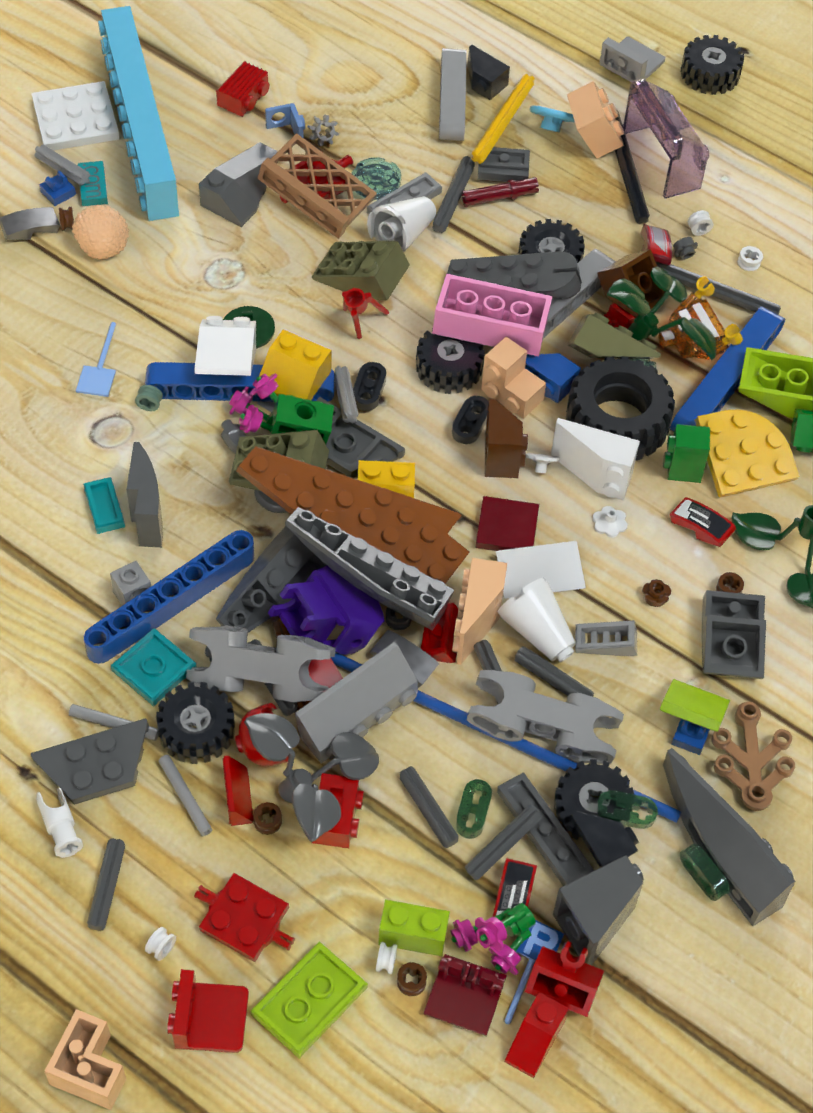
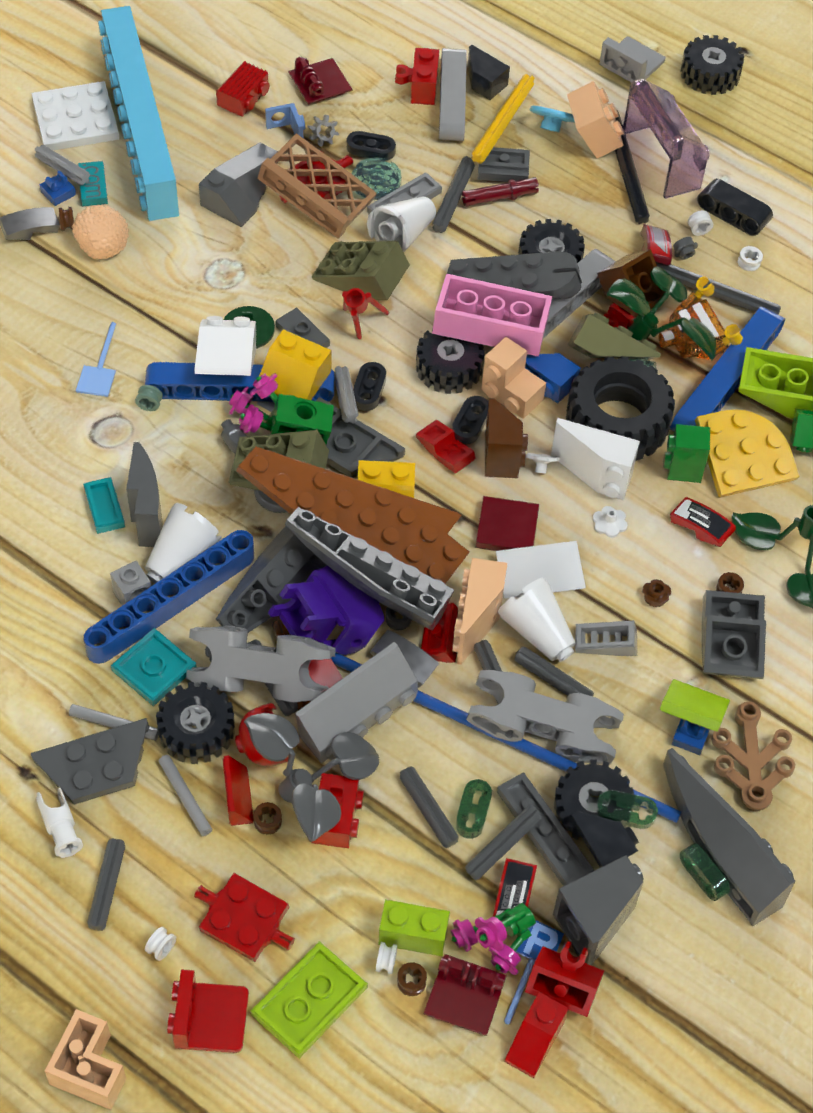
(179, 542): none -> white cone
(300, 325): none -> dark grey plate
(319, 79): none -> dark red hinge
(371, 145): none -> black plate
(422, 76): none -> red brick
(444, 447): none -> red slope
(735, 207): none -> black beam

